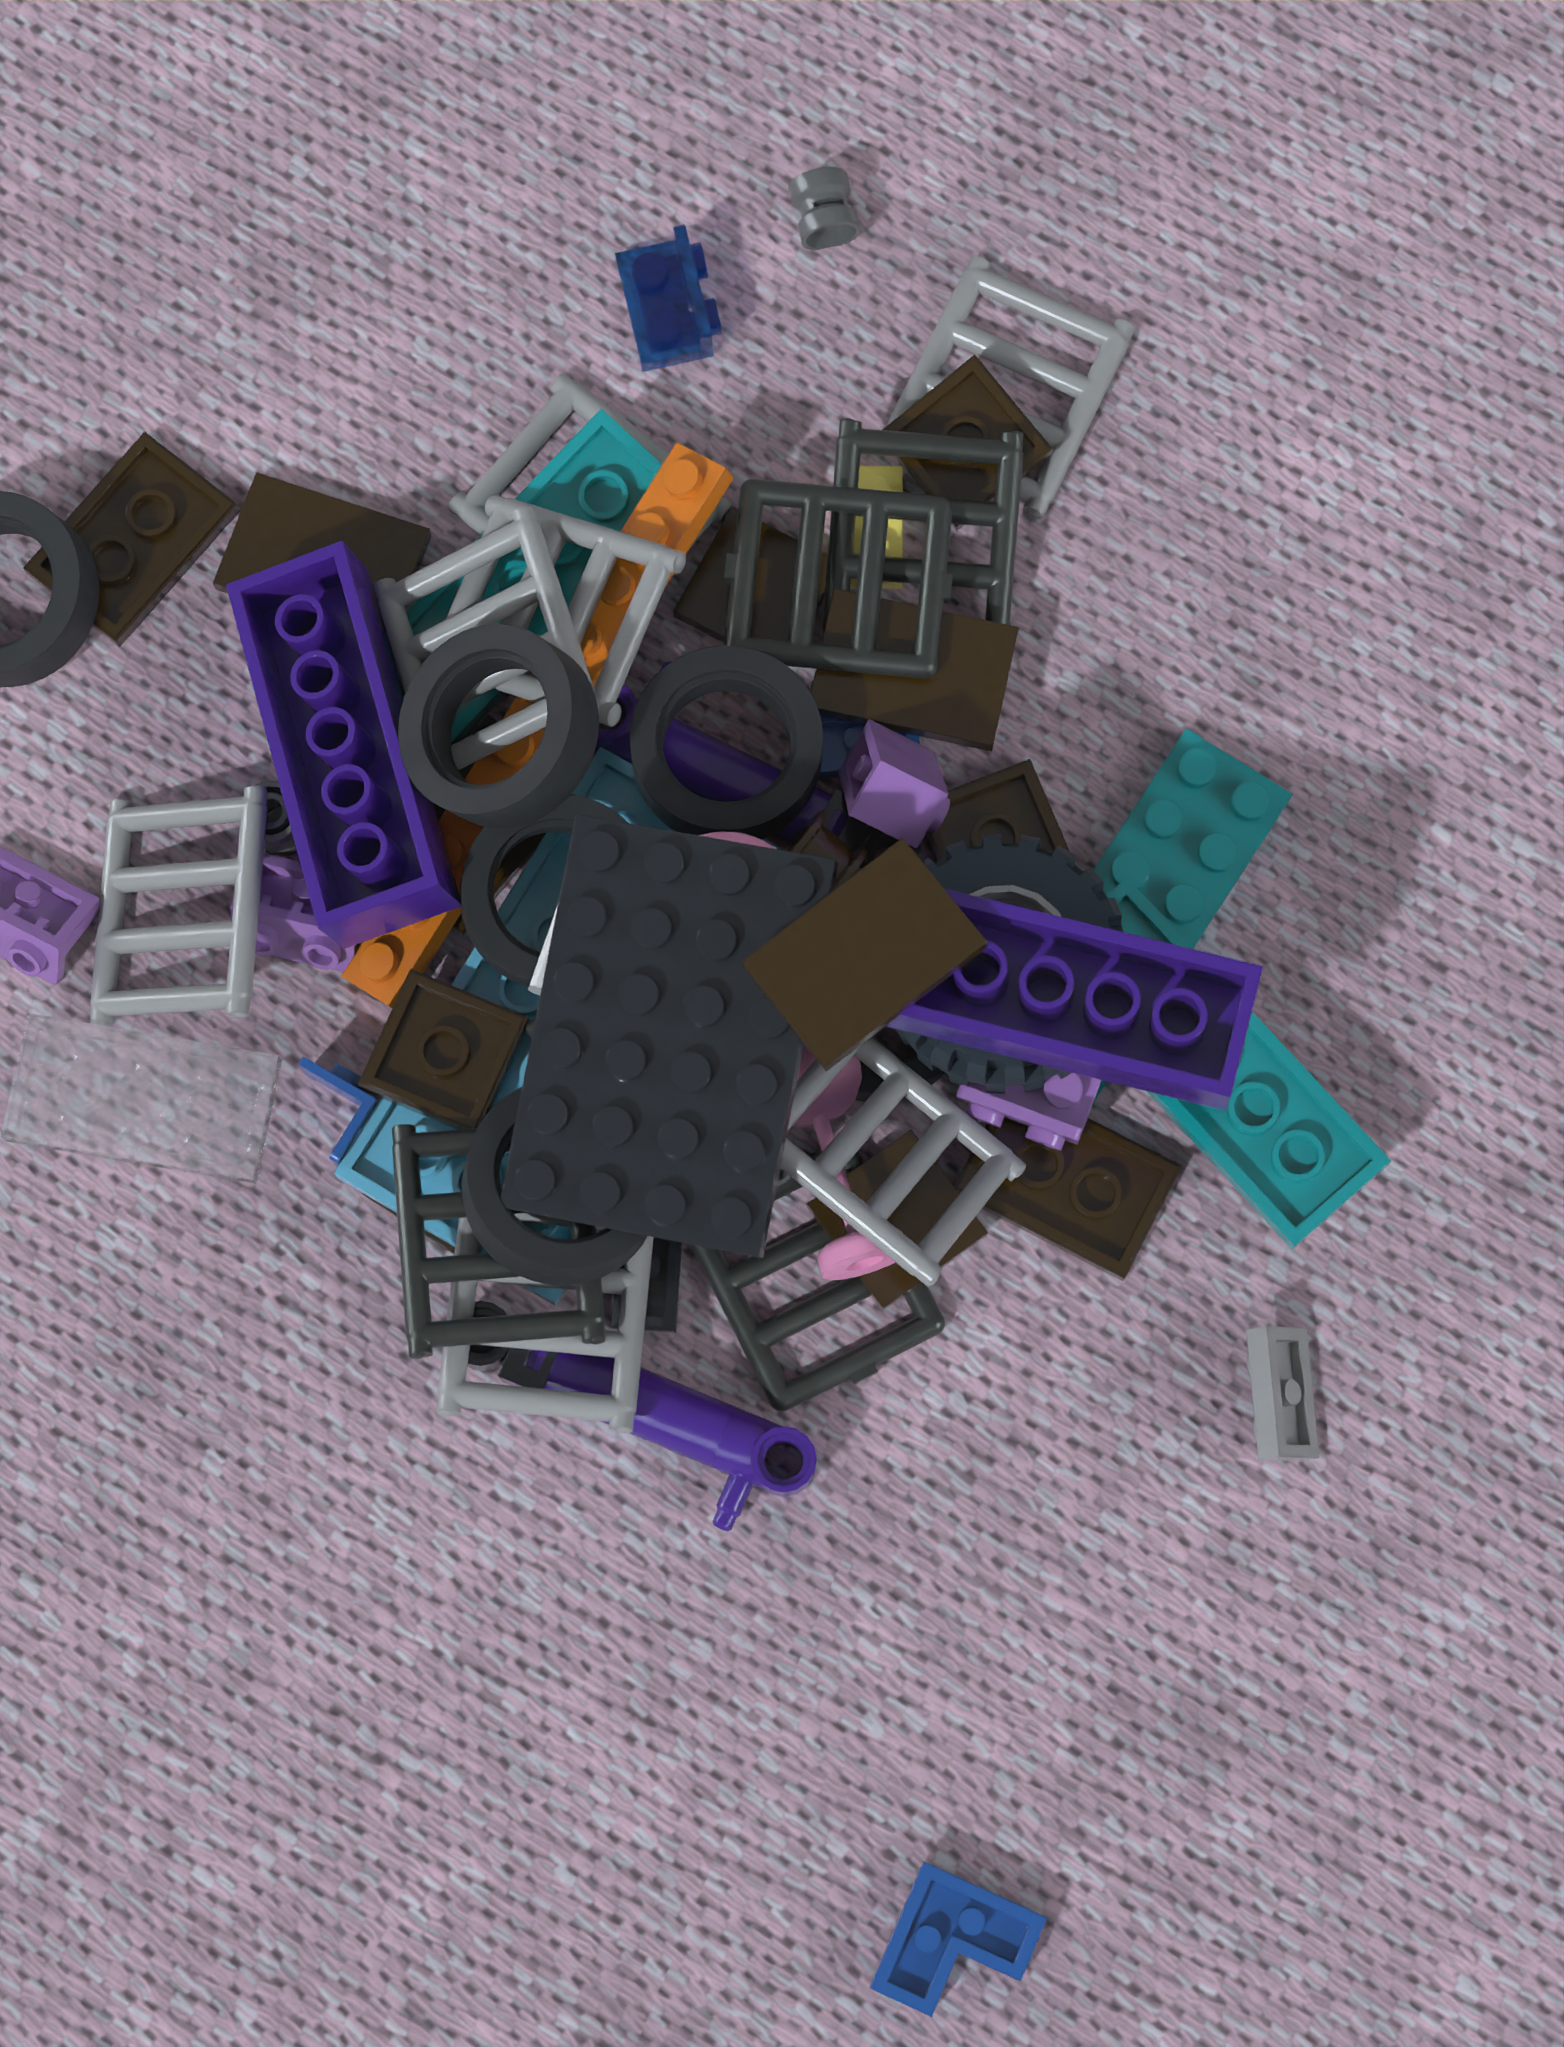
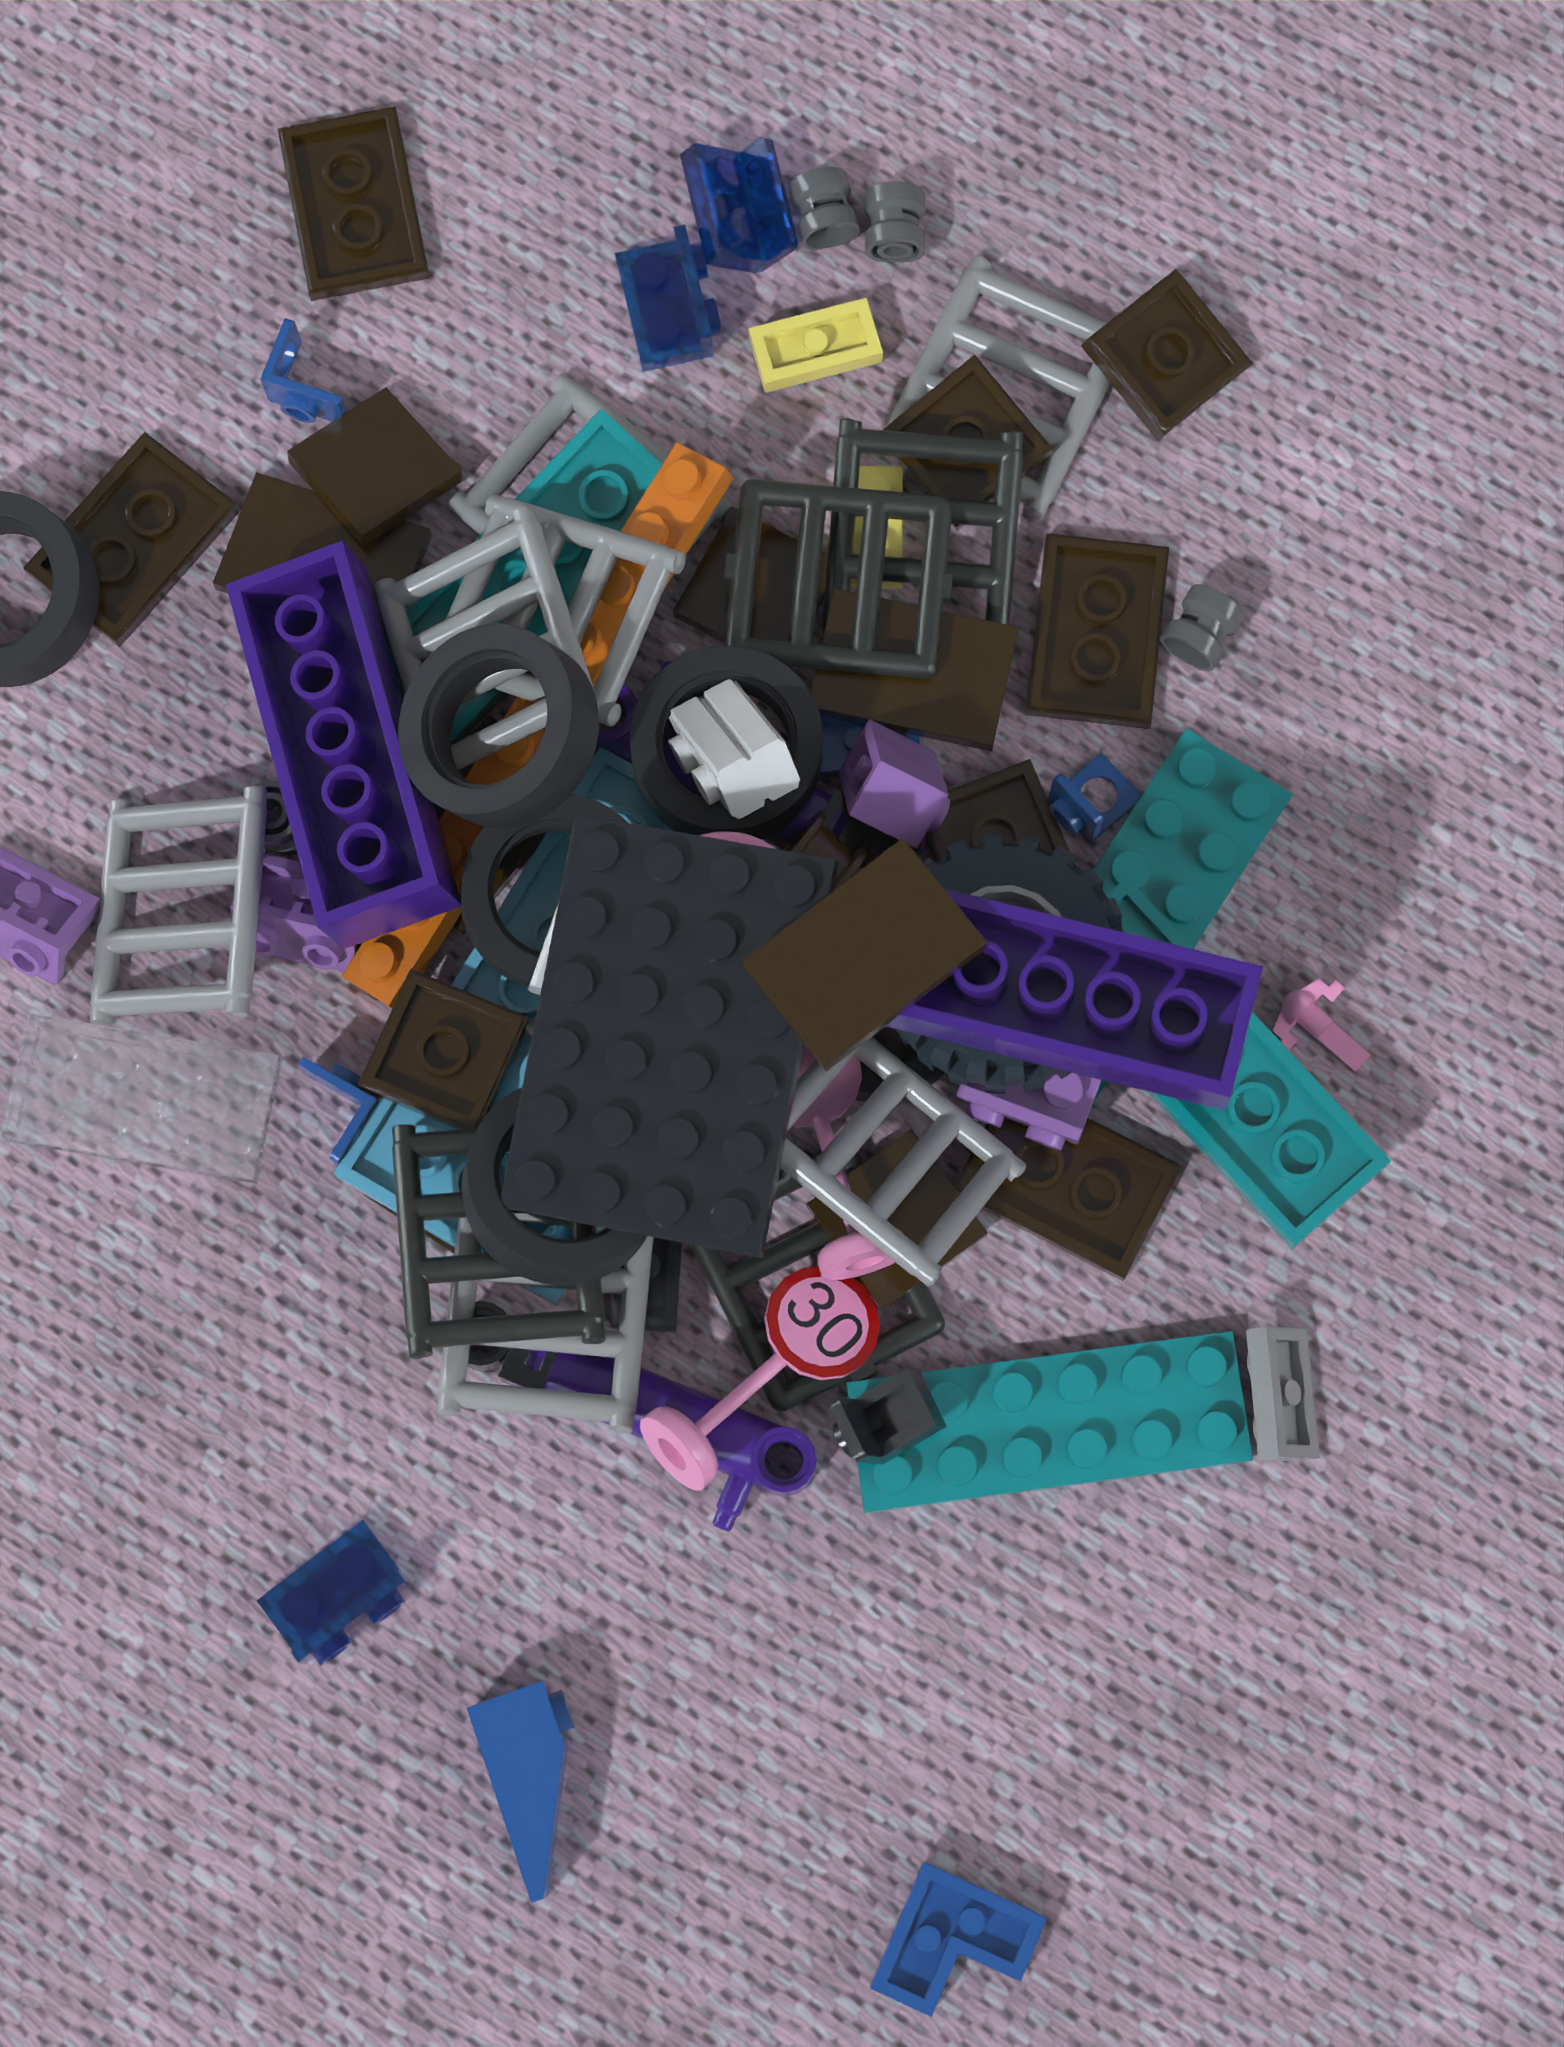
(295, 398): none -> blue bracket
(334, 1594): none -> clear blue bracket
(353, 203): none -> dark brown tile
(374, 466): none -> dark brown tile
(526, 1765): none -> blue slope
(731, 750): none -> white brick
(739, 205): none -> clear blue bracket
(814, 1328): none -> bright pink piece
(815, 345): none -> light yellow plate
(886, 1418): none -> black bracket
(895, 222): none -> dark grey wheel
(1069, 1422): none -> teal plate
(1076, 812): none -> blue bracket
(1097, 631): none -> dark brown tile
(1166, 354): none -> dark brown tile
(1202, 627): none -> dark grey wheel
(1300, 1008): none -> bright pink piece

